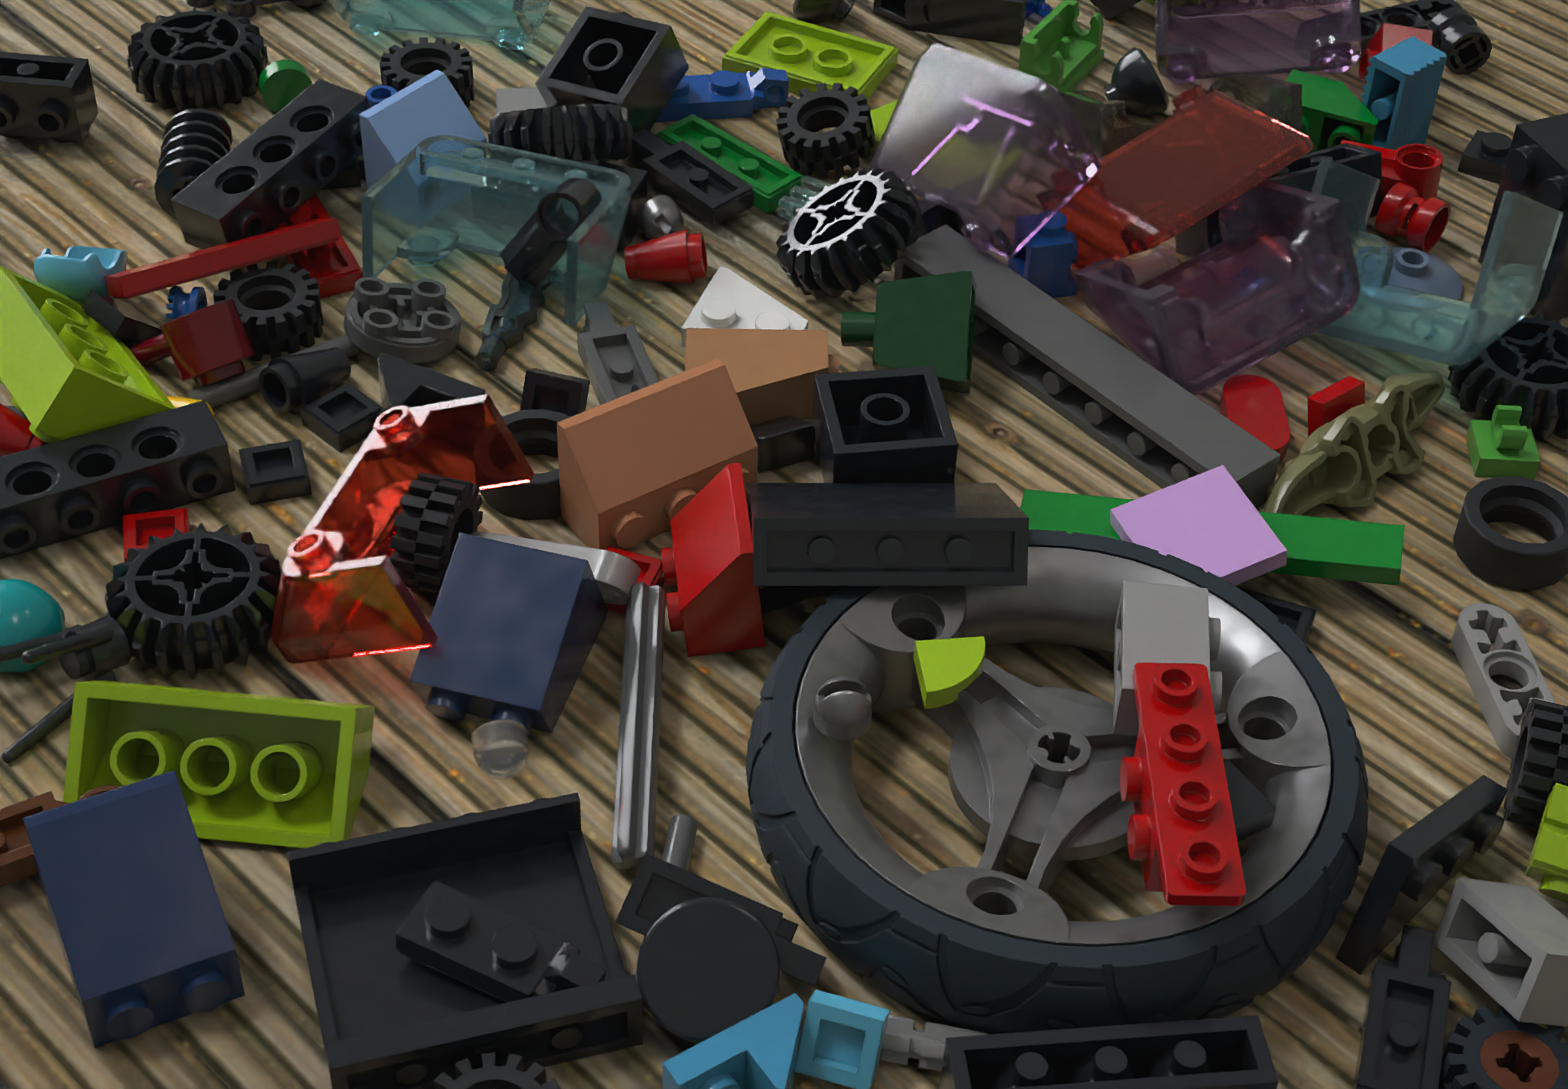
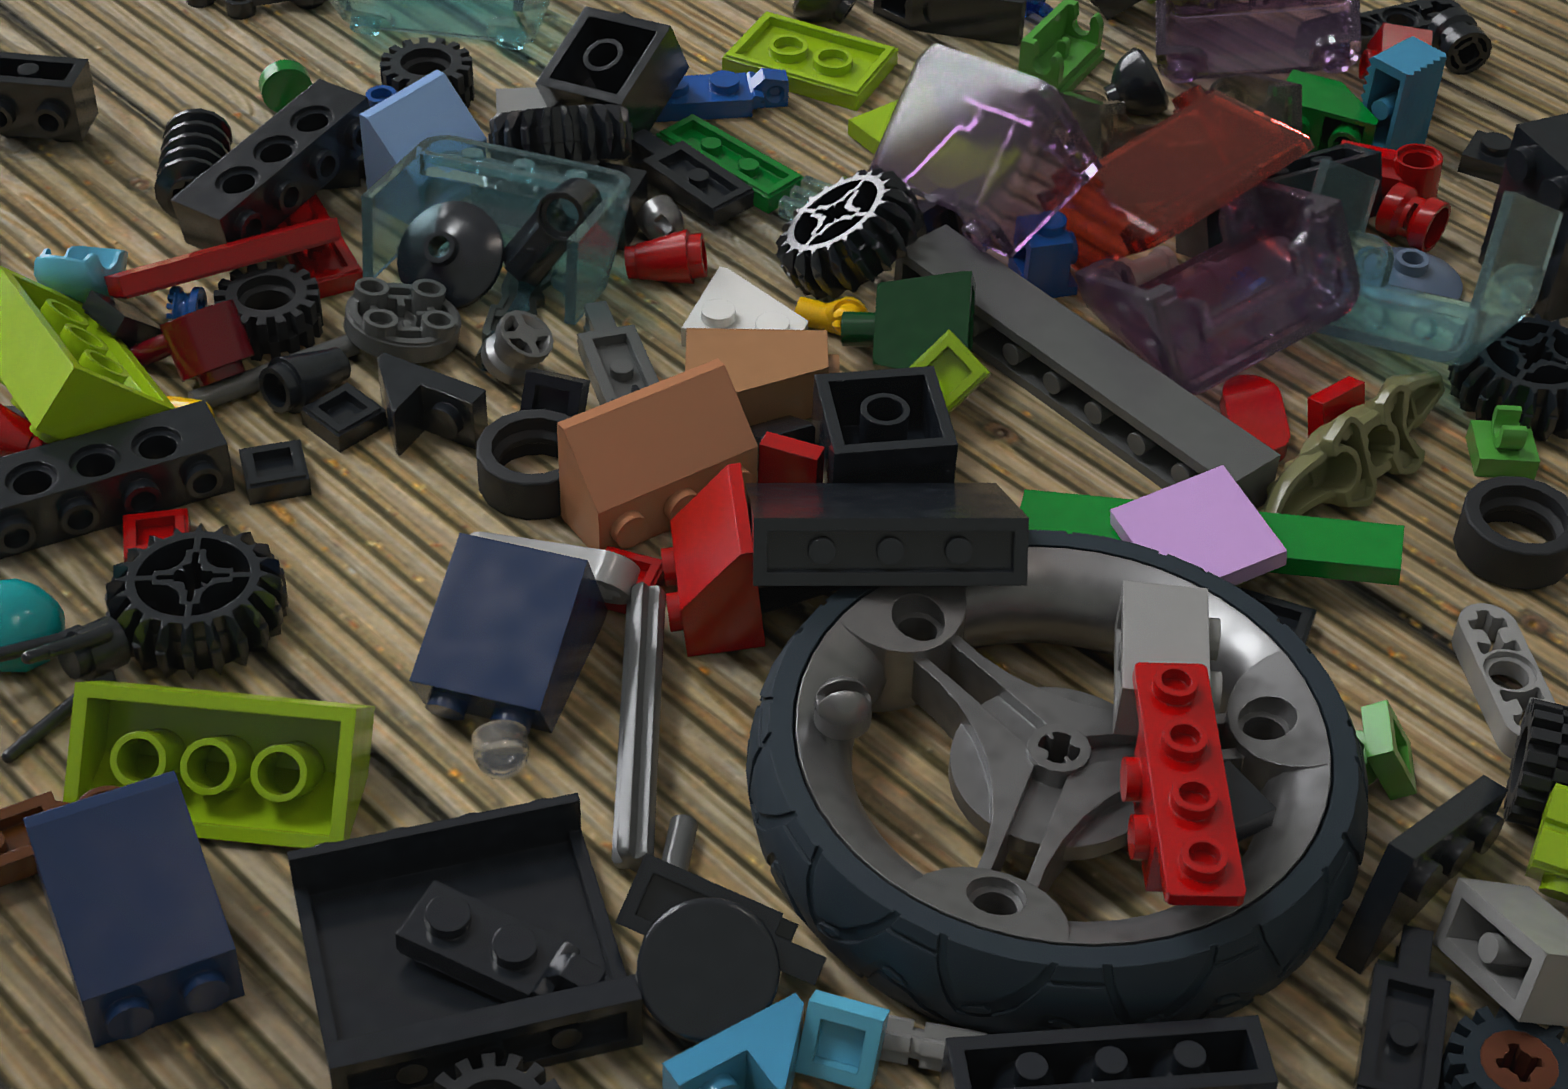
(197, 59): black gear -> none
(337, 581): clear red windscreen -> none
(430, 527): black tyre -> none
(472, 257): none -> black dish
(516, 346): none -> flat silver wheel
(789, 460): none -> red tile
(827, 315): none -> yellow arm
(830, 149): black tyre -> none
(947, 667): lime tile -> none
(955, 367): none -> lime tile
(1386, 750): none -> bright green tile

